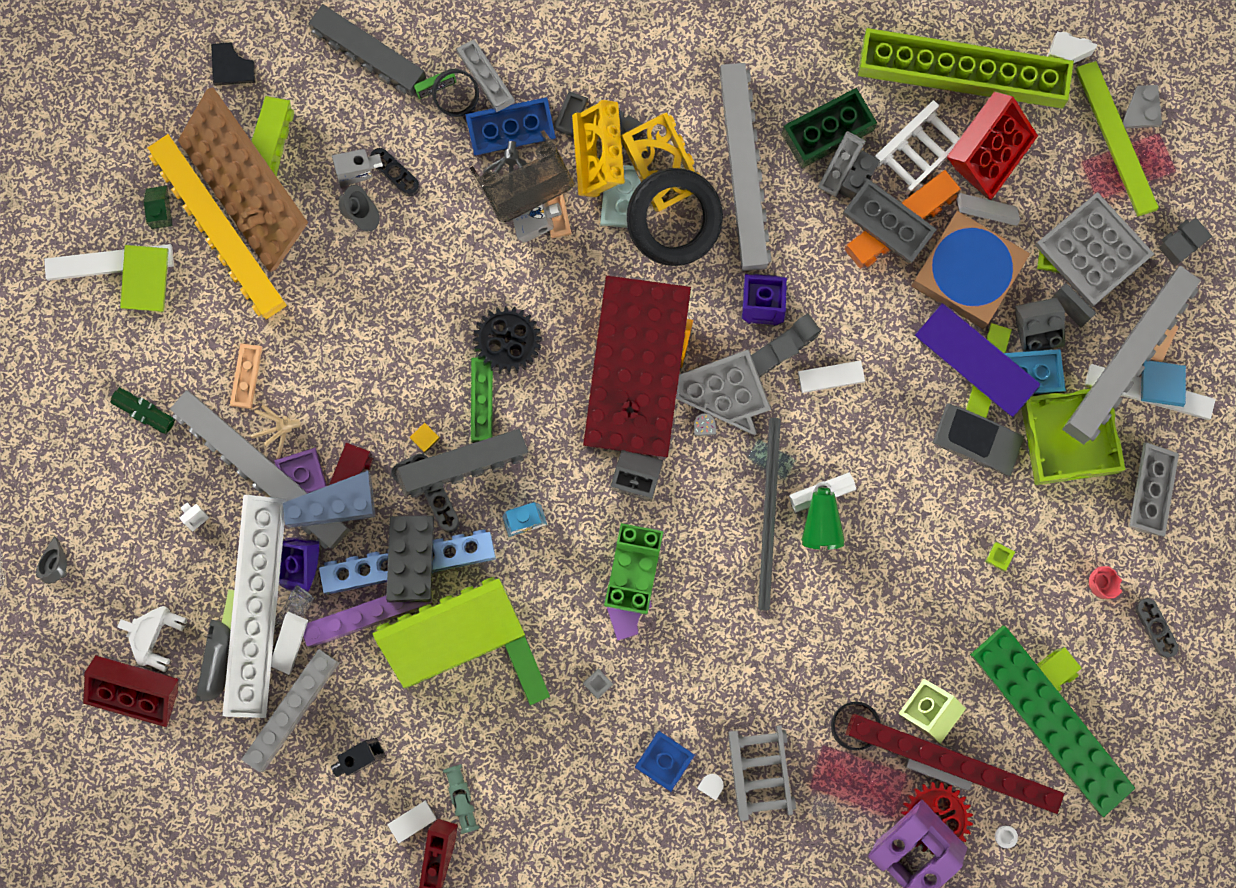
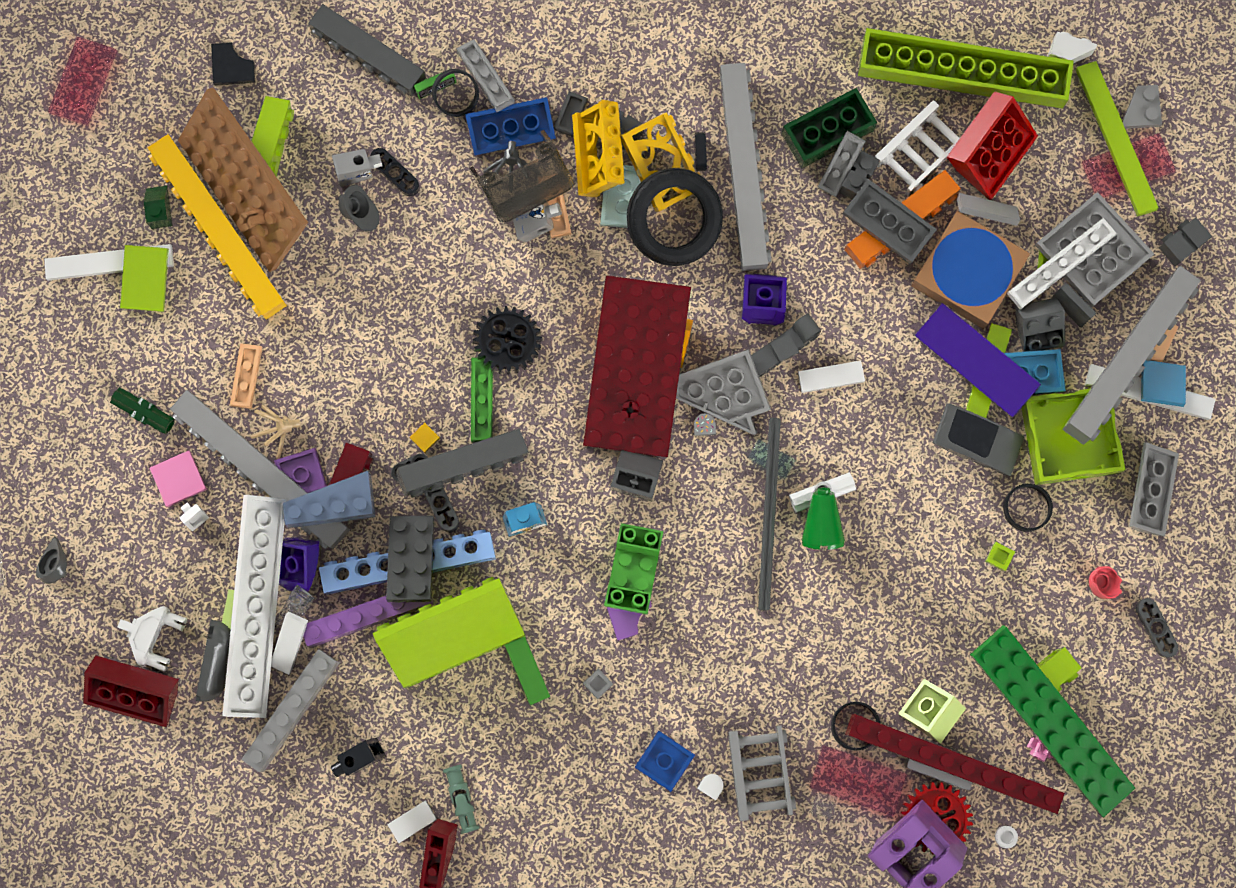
(82, 81): none -> clear pink tile
(178, 478): none -> bright pink tile
(700, 151): none -> black beam
(1038, 750): none -> bright pink gear
(1046, 496): none -> black tyre
(1061, 263): none -> white tile

